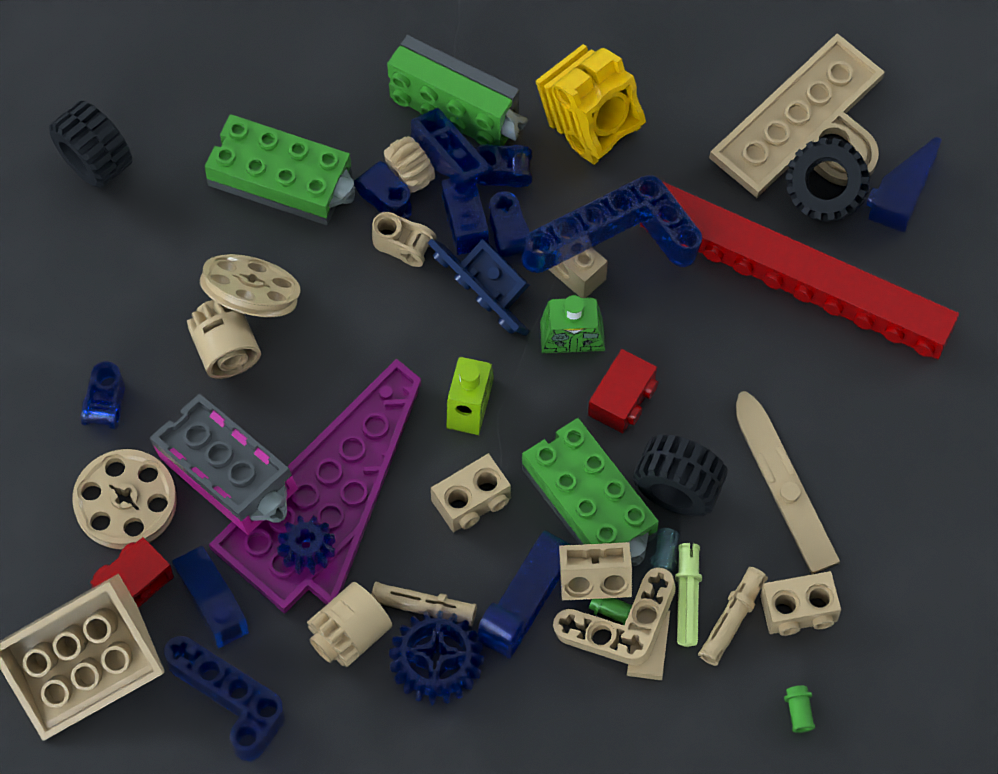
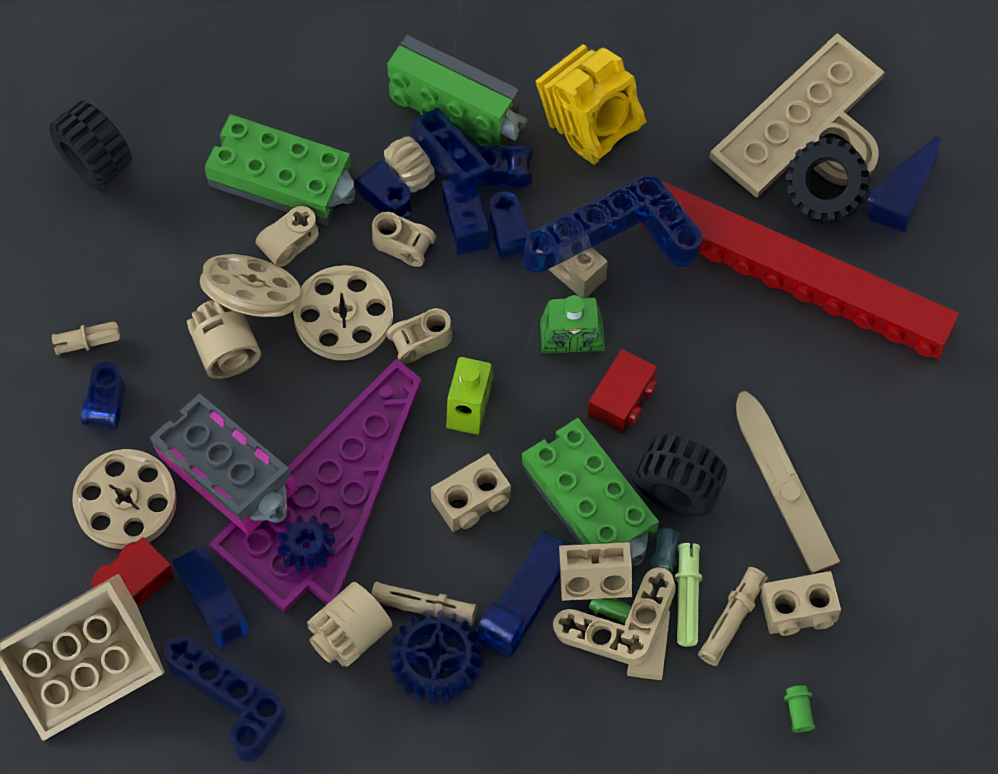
(86, 337): none -> tan axle
(287, 236): none -> tan piece
(357, 316): none -> tan wedge
(418, 335): none -> tan piece
(490, 278): dark blue bracket -> none

